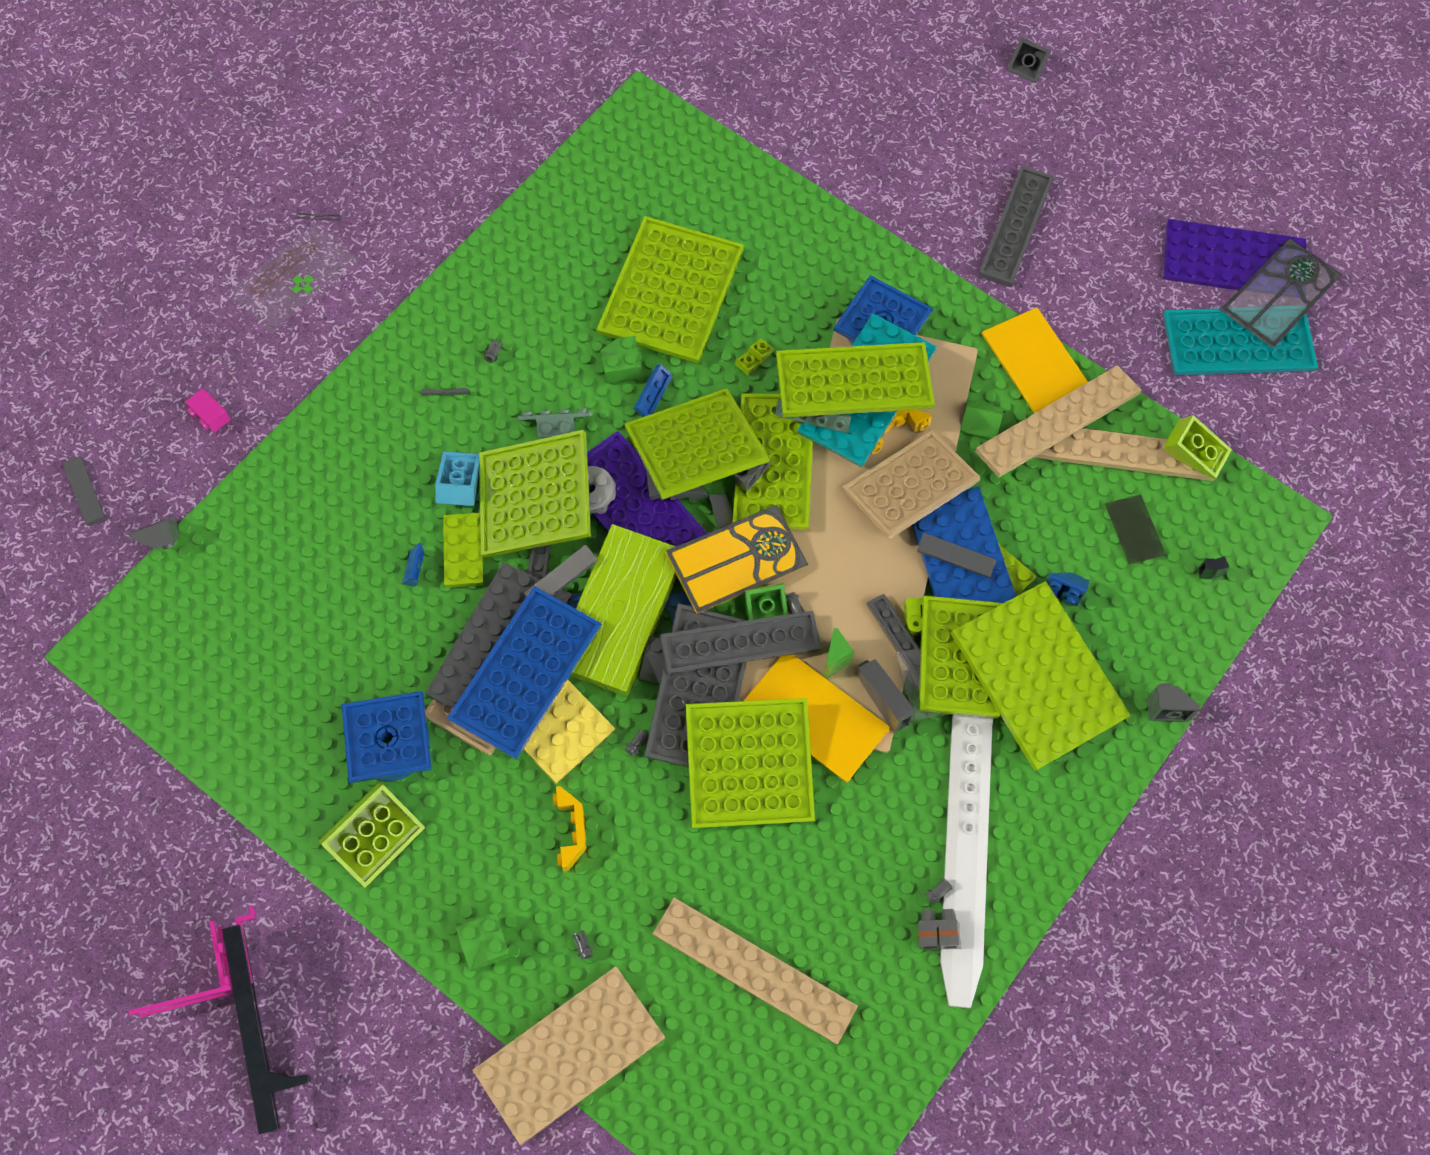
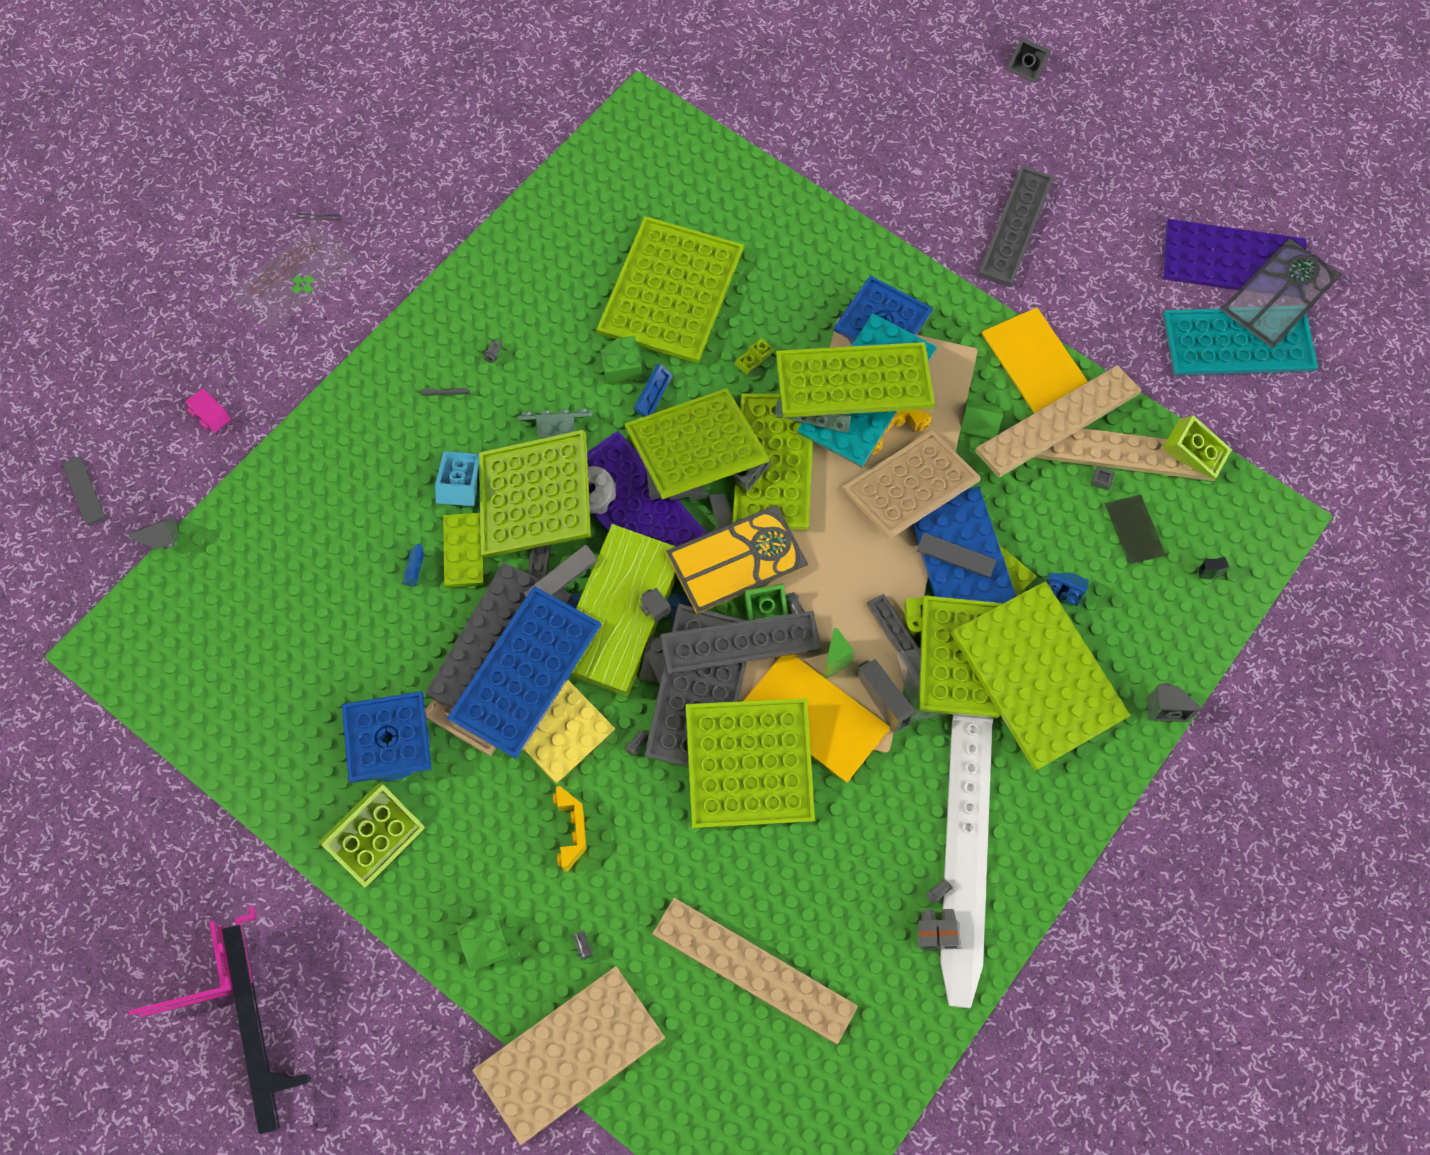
(654, 604): none -> dark grey brick
(1102, 478): none -> dark grey tile

